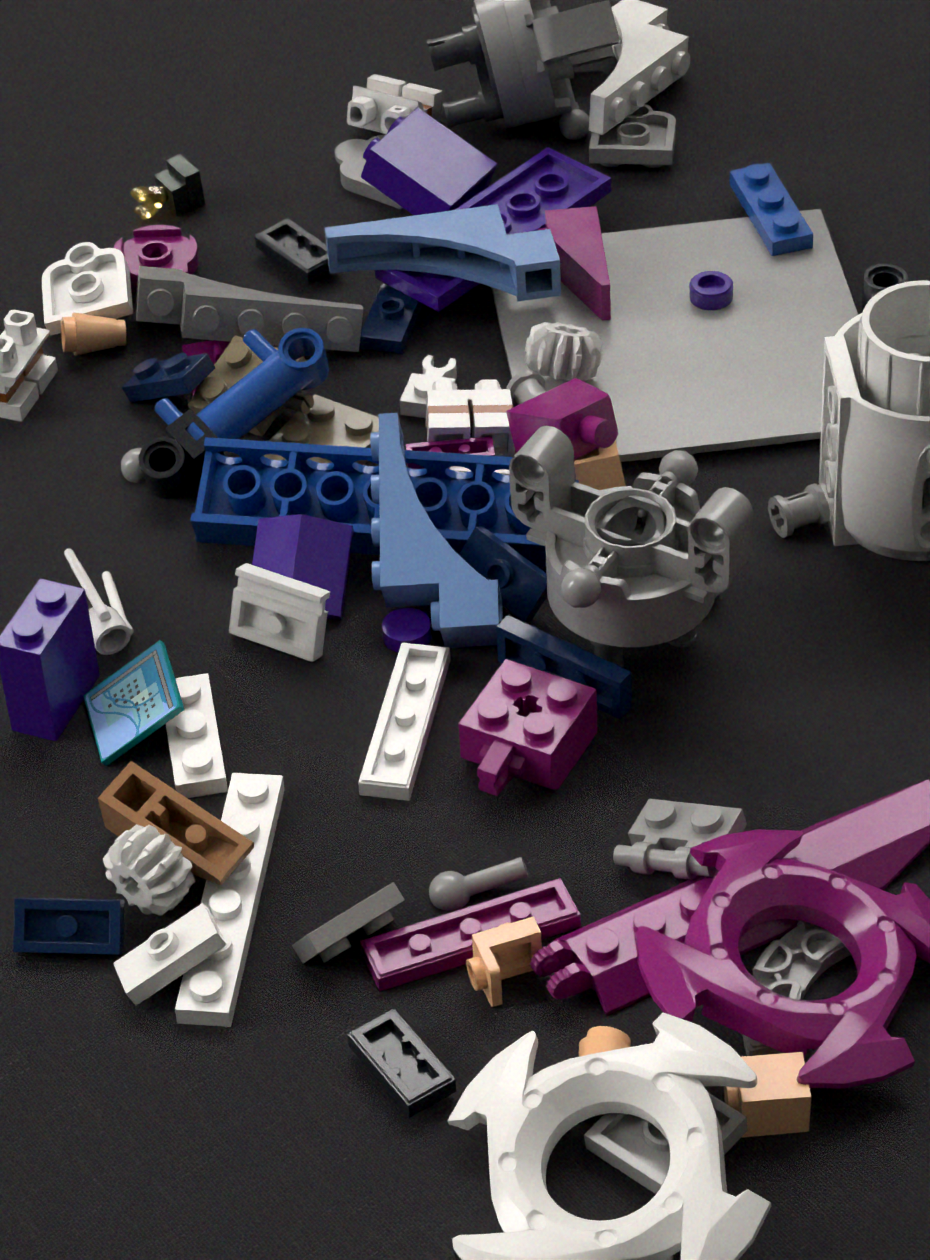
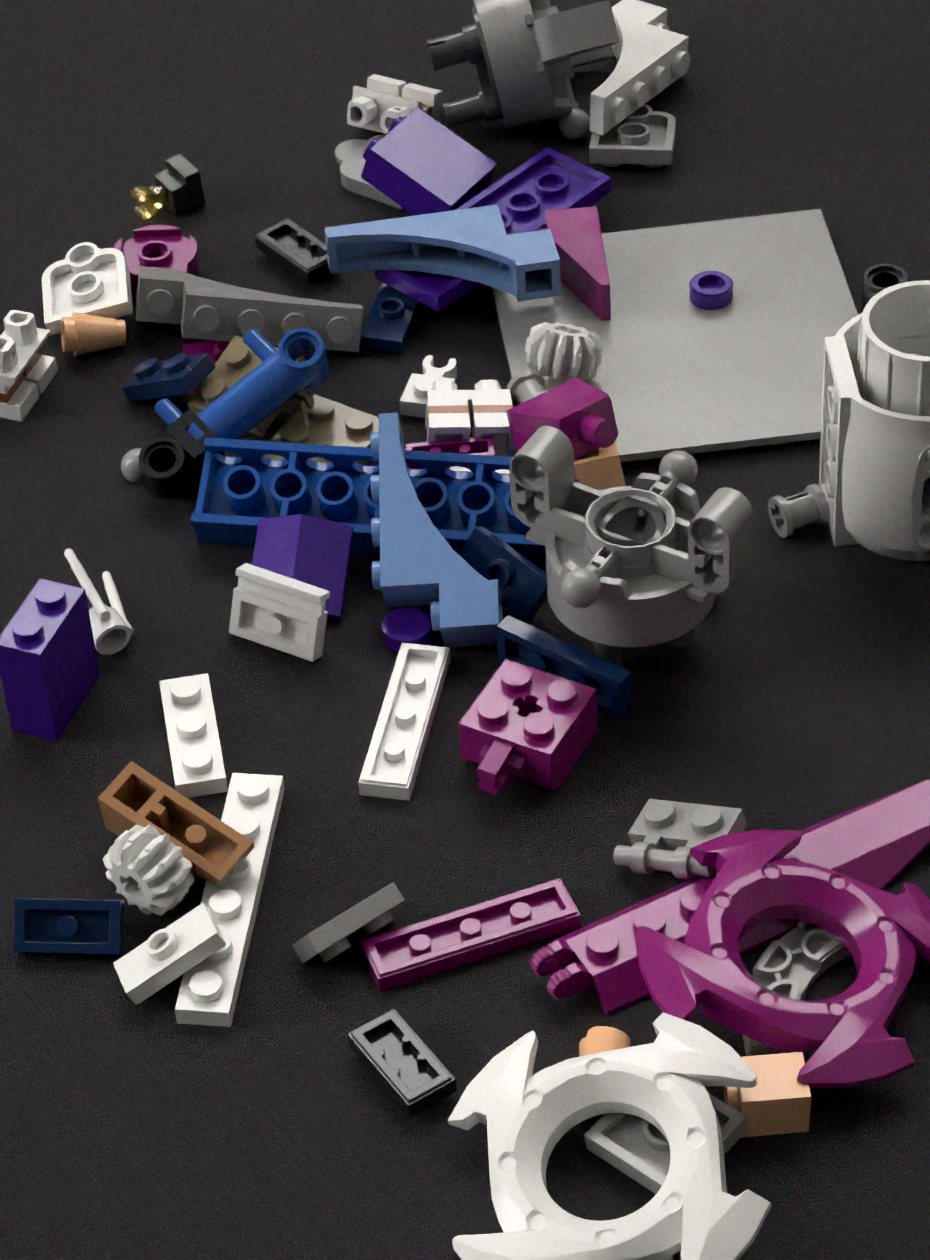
(133, 703): piece -> none
(453, 890): light grey bar -> none
(501, 955): light nougat bracket -> none
(771, 209): blue plate -> none

